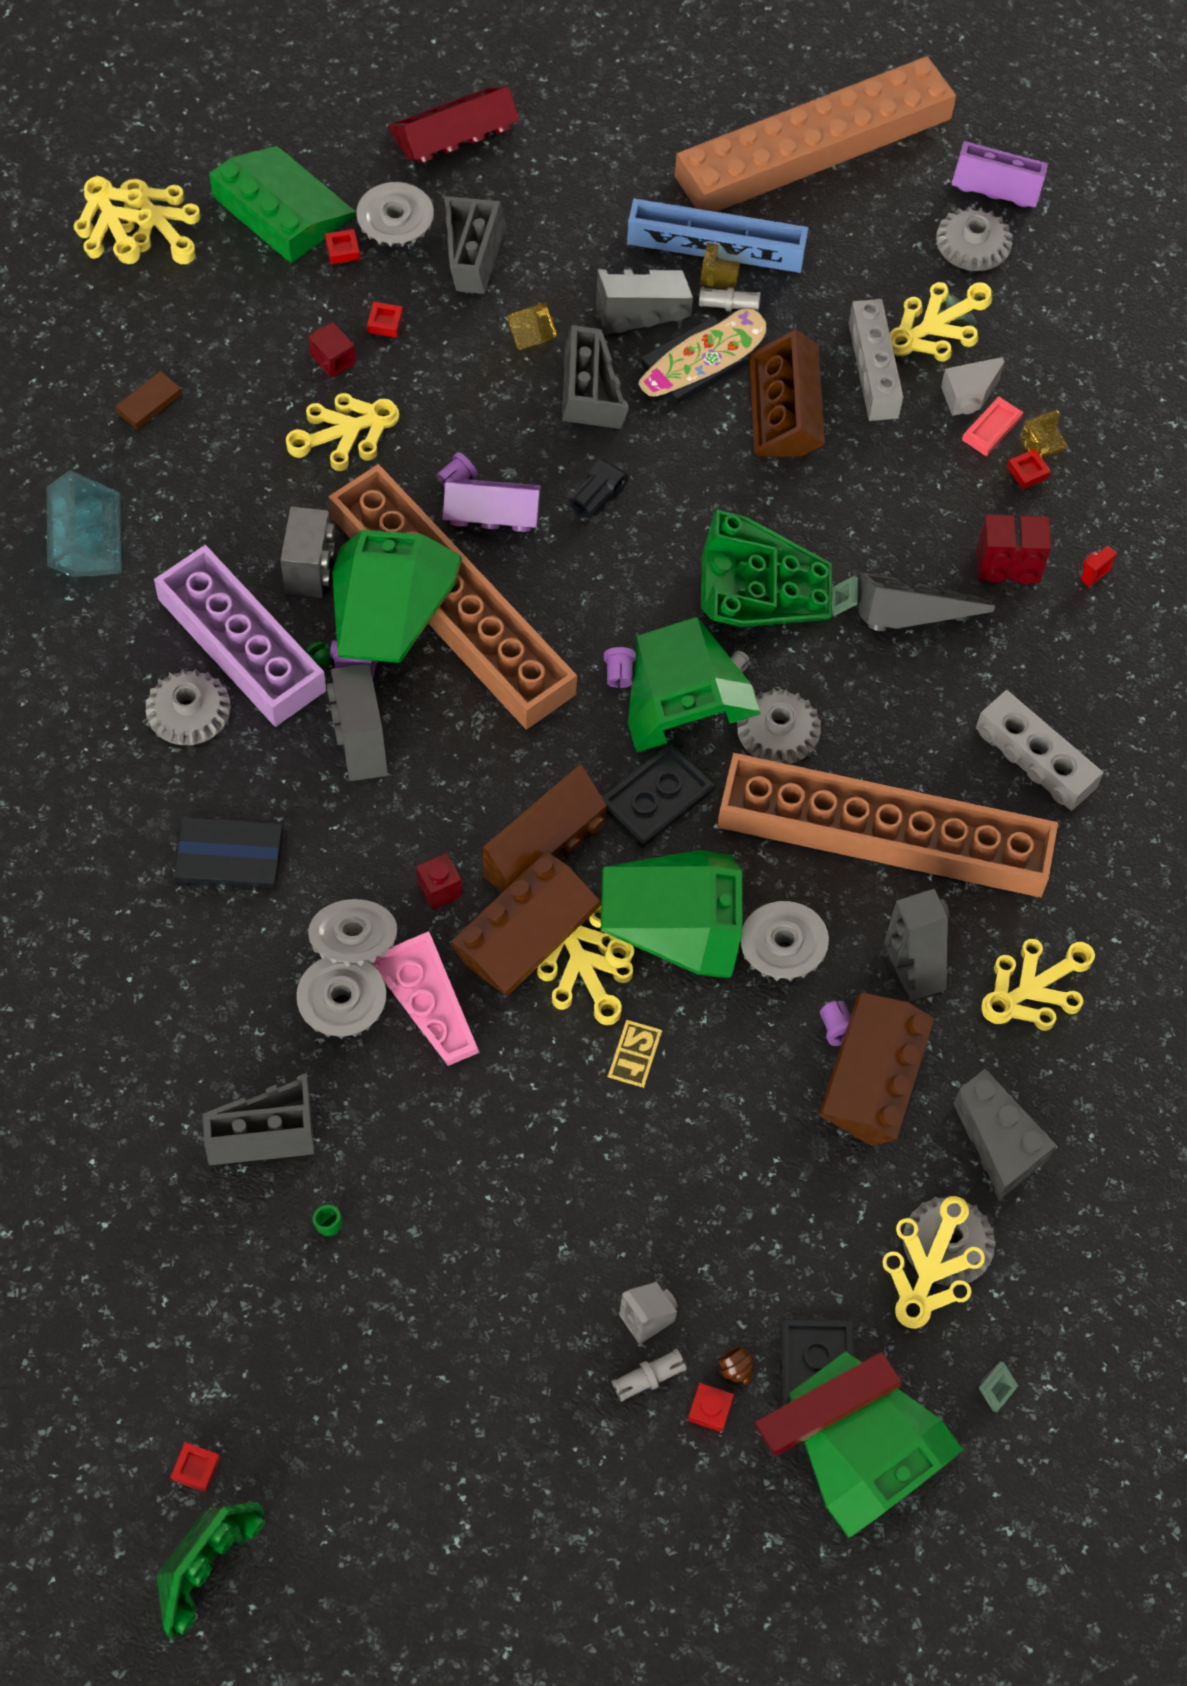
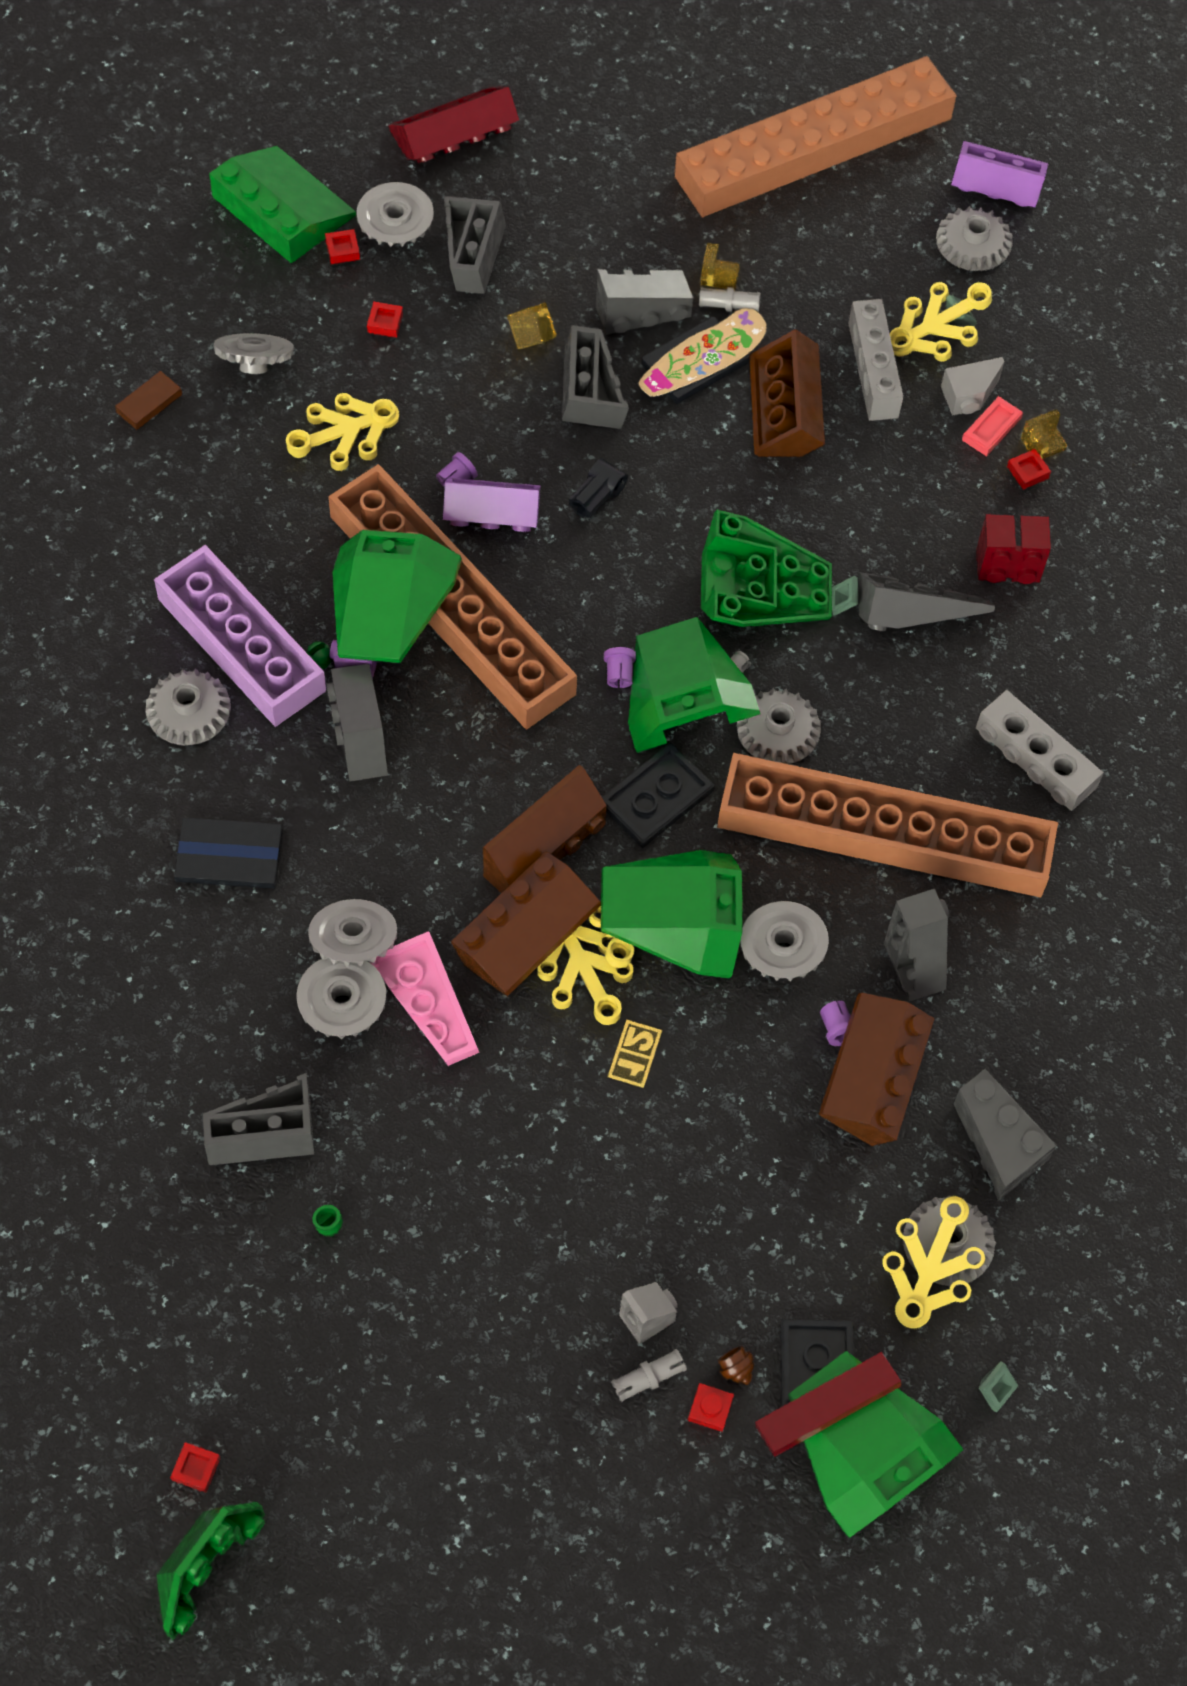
(83, 527): clear light blue slope -> none
(98, 194): light yellow plant -> none
(181, 247): light yellow plant -> none
(253, 350): none -> light grey gear
(307, 552): flat silver brick -> none
(332, 349): dark red brick -> none
(439, 881): dark red brick -> none
(738, 237): medium blue brick -> none
(1035, 987): light yellow plant -> none
(1098, 565): red plate -> none

